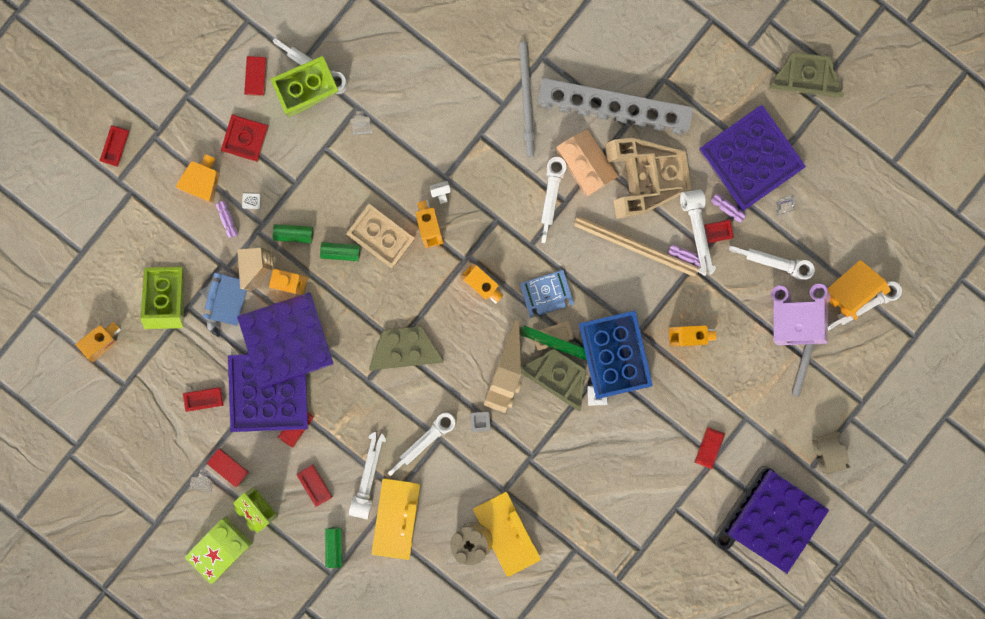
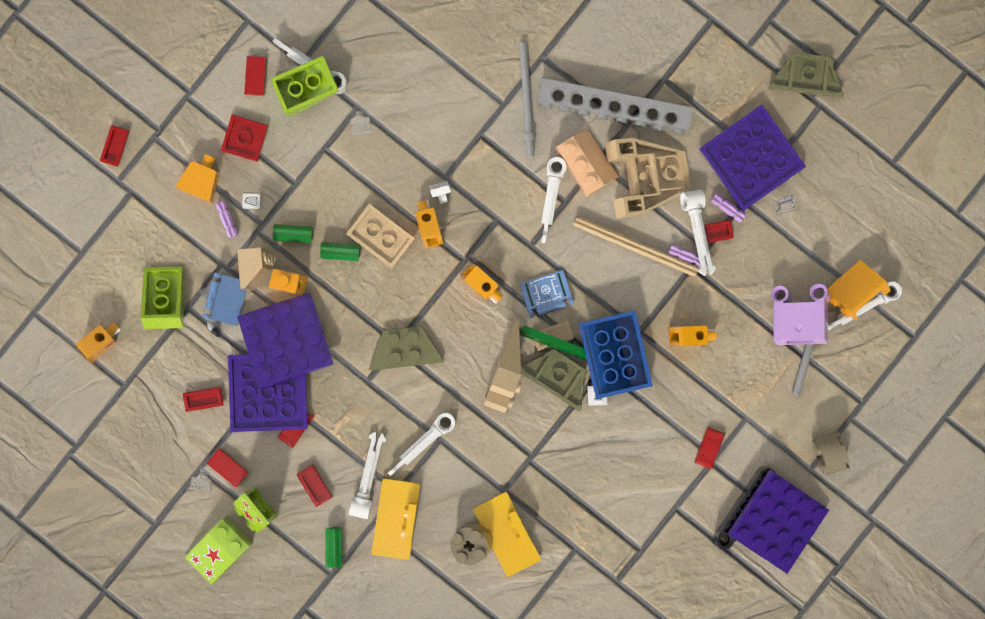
(480, 421): light grey tile -> none
(780, 263): white piece -> none

